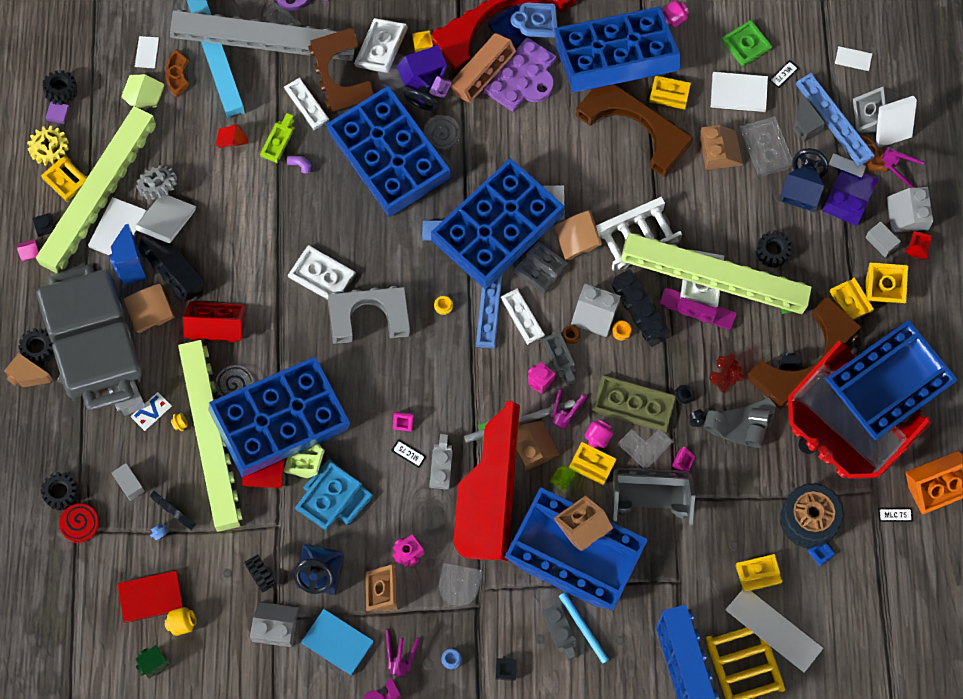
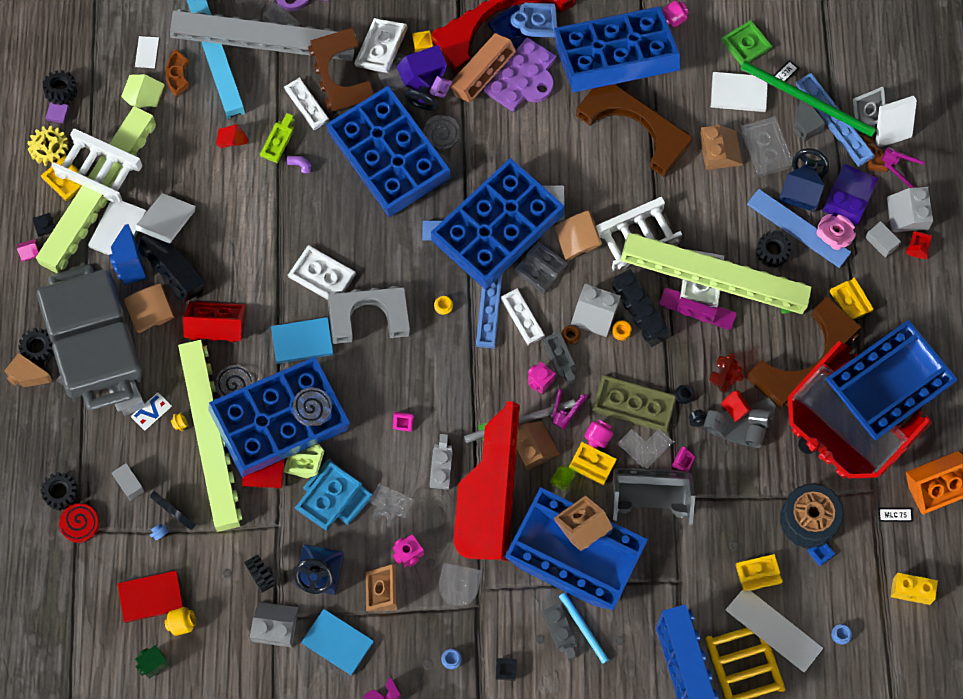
(96, 149): none -> white fence
(156, 182): light grey gear -> none
(302, 340): none -> dark azure tile
(311, 406): none -> clear tile
(390, 504): none -> clear plate
(398, 666): magenta plant -> none
(408, 453): sticker -> none
(670, 92): yellow plate -> none
(736, 405): none -> tile
(789, 361): black plate -> none
(796, 227): none -> medium blue tile
(807, 98): none -> green piece
(836, 240): none -> bright pink plate
(841, 634): none -> medium blue plate
(847, 165): white sticker -> none
(853, 58): white sticker -> none
(886, 283): yellow slope -> none
(914, 588): none -> yellow brick

